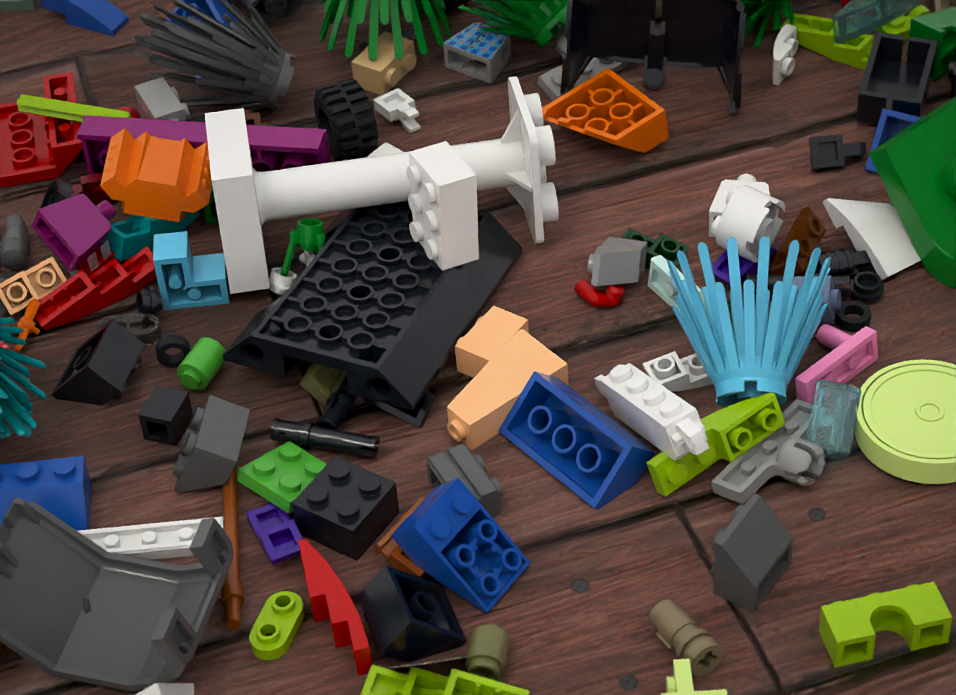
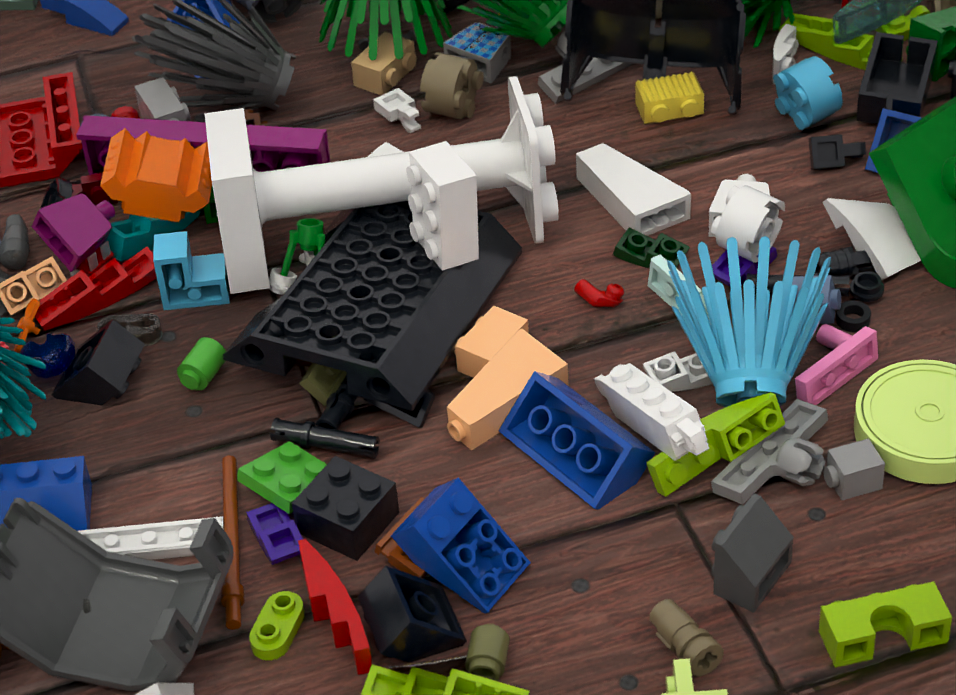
(56, 353): none -> clear blue hair
(64, 109): lime axle -> none
(148, 300): black plate -> none
(166, 415): black brick -> none
(168, 342): black piece -> none
(211, 446): dark grey slope -> none
(348, 120): black tyre -> none
(450, 86): none -> dark tan brick
(471, 470): dark grey brick -> none
(611, 112): orange wedge -> none
(617, 262): light grey slope -> none
(632, 191): none -> white slope
(669, 97): none -> light yellow brick
(807, 92): none -> medium azure brick
(808, 232): reddish brown bracket -> none
(833, 417): clear light blue slope -> none
(854, 469): none -> light grey brick

